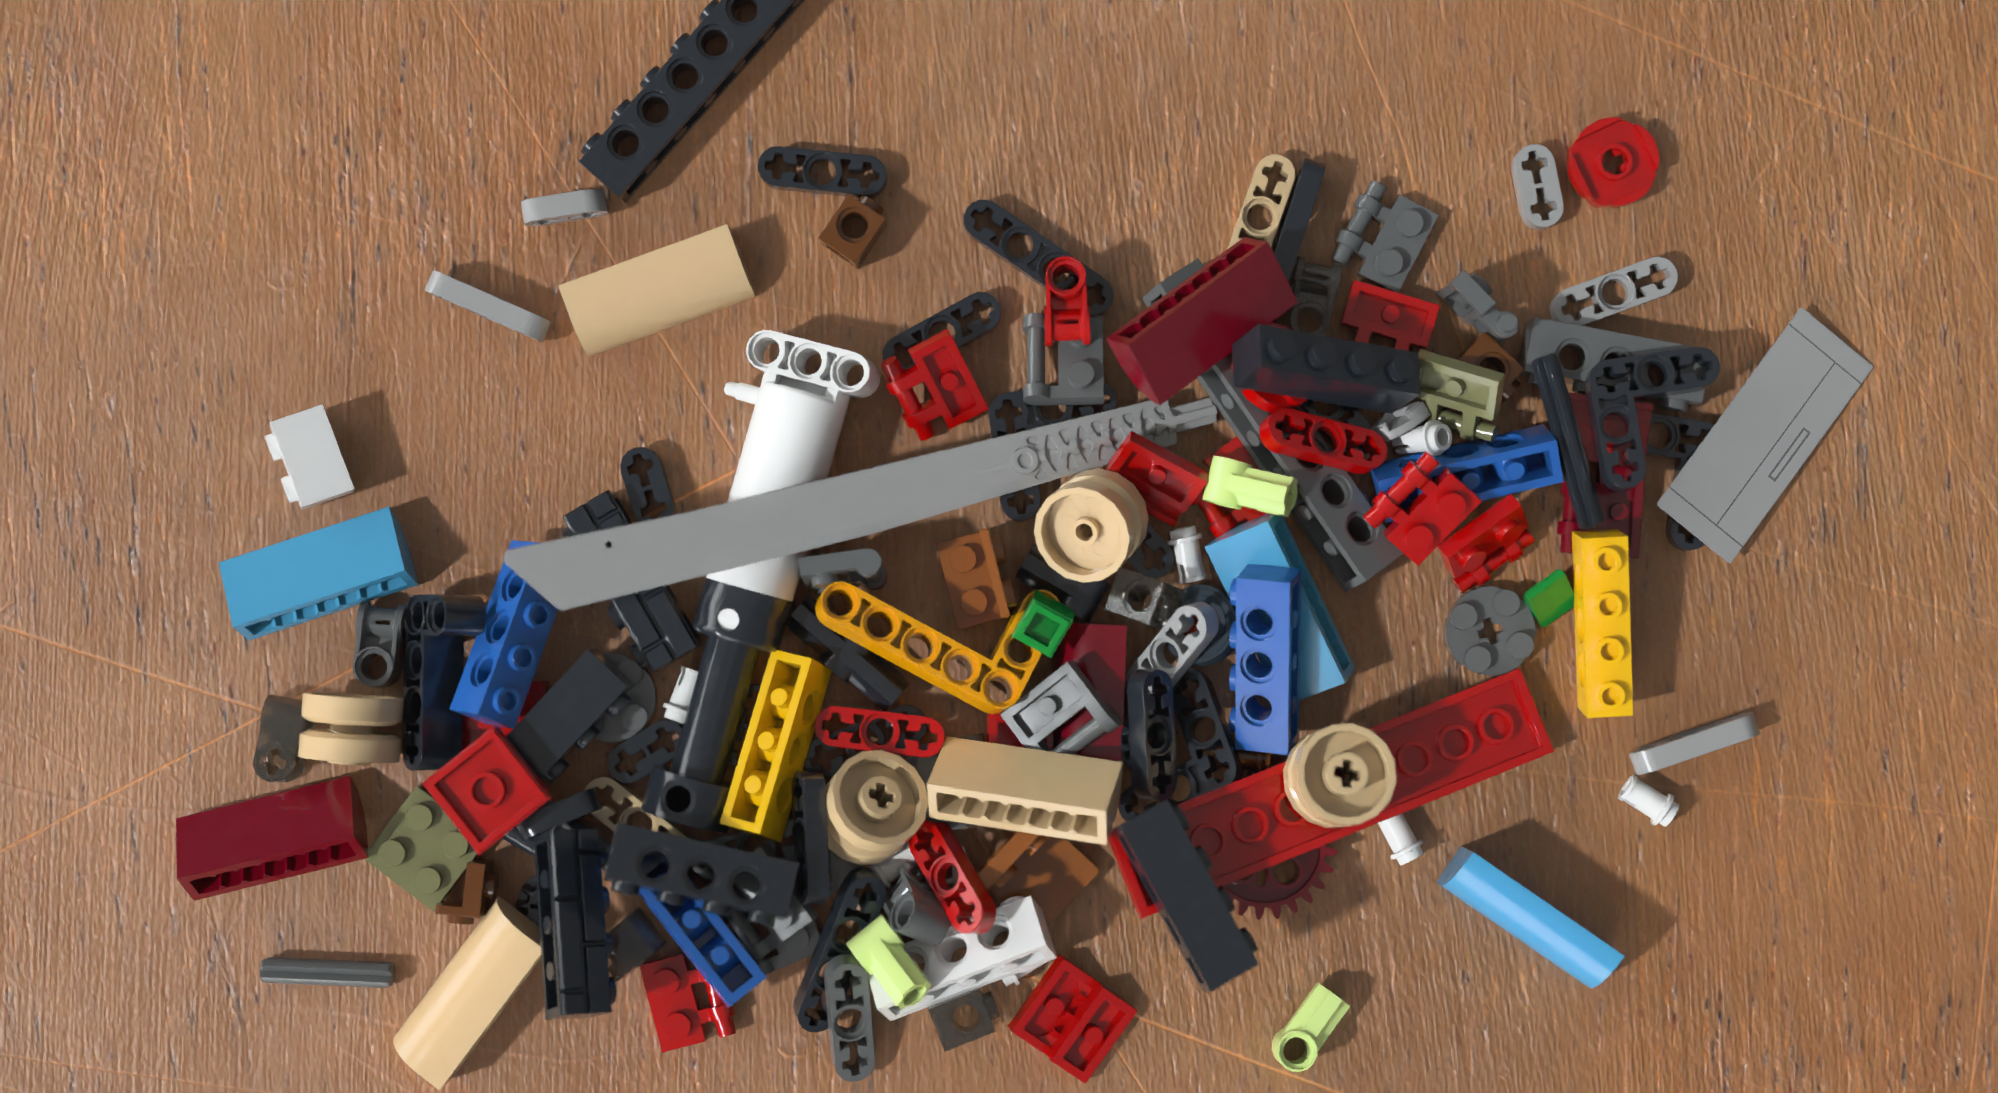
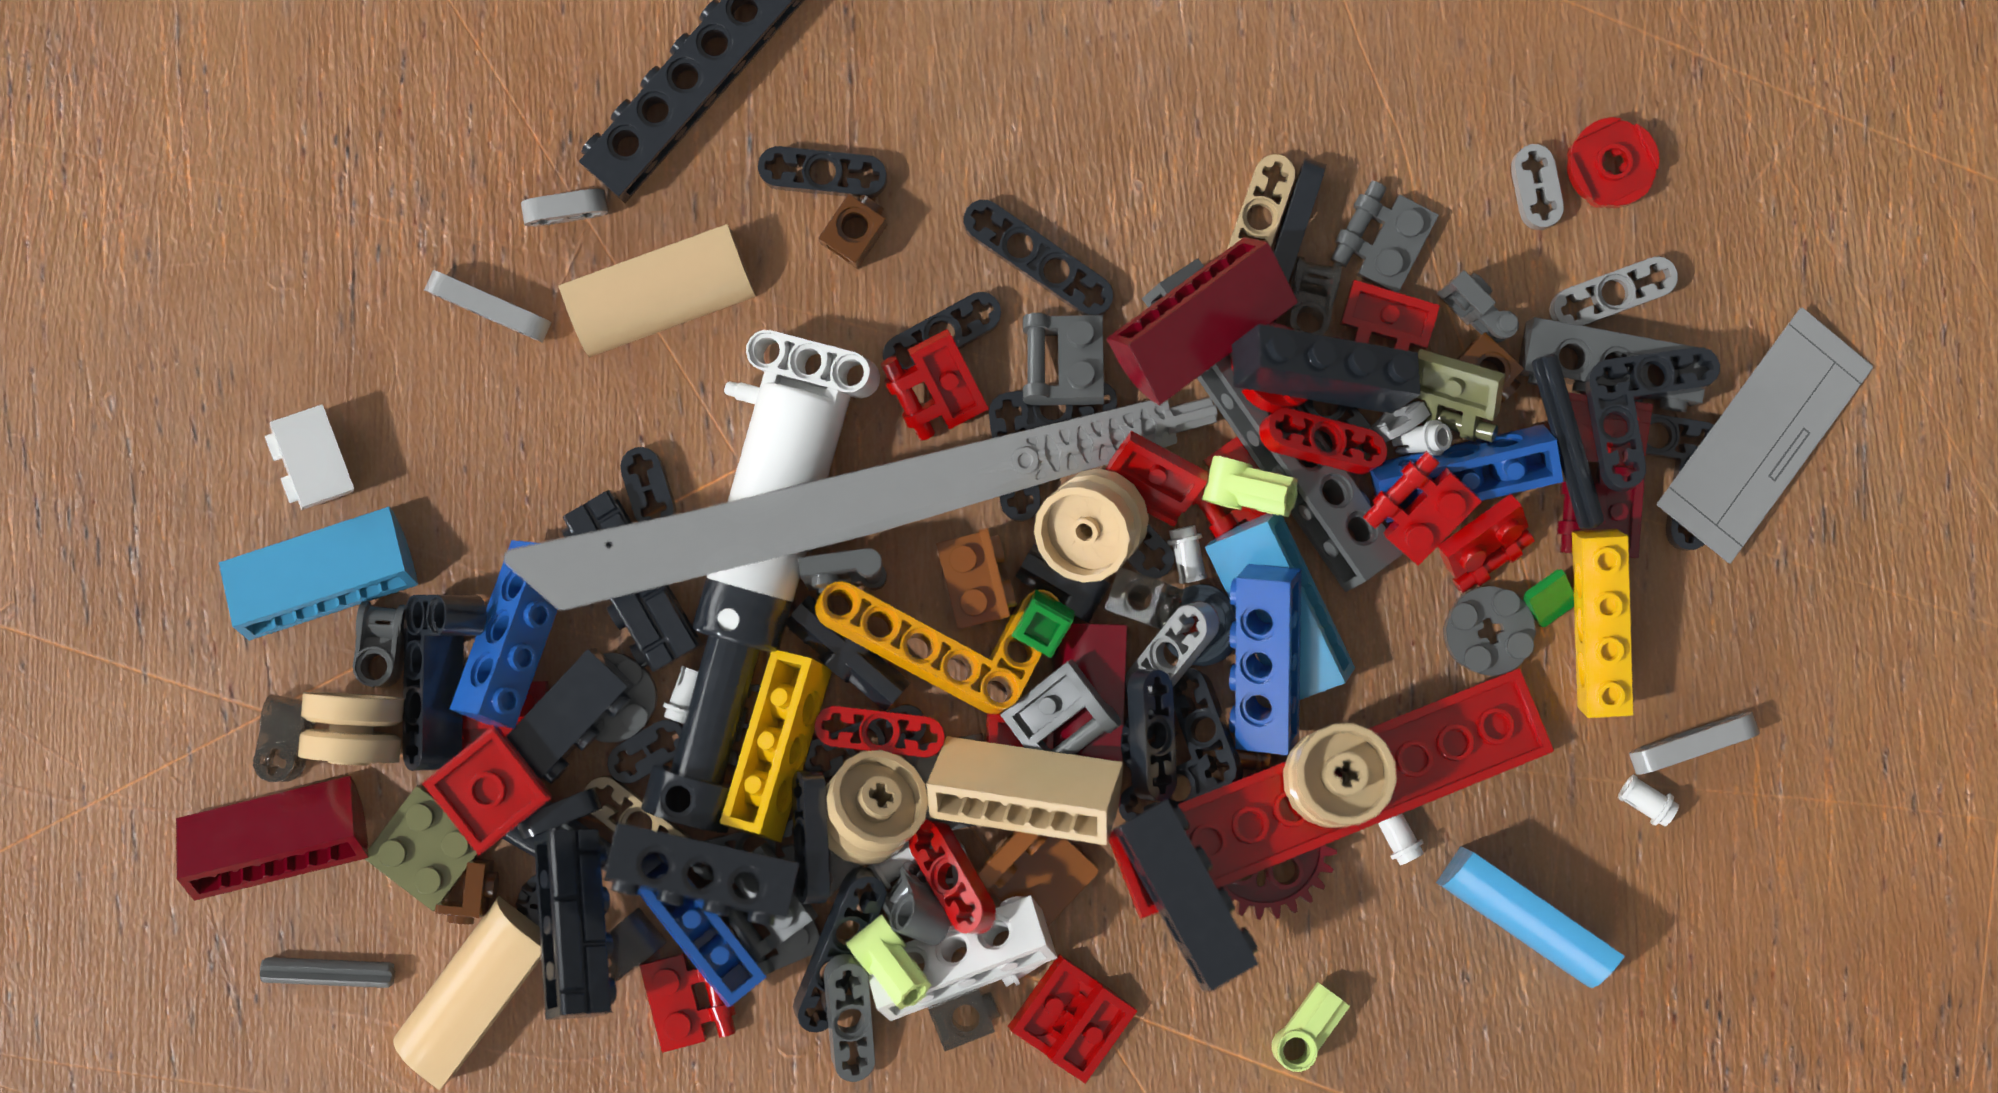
(1066, 310): red piece -> none

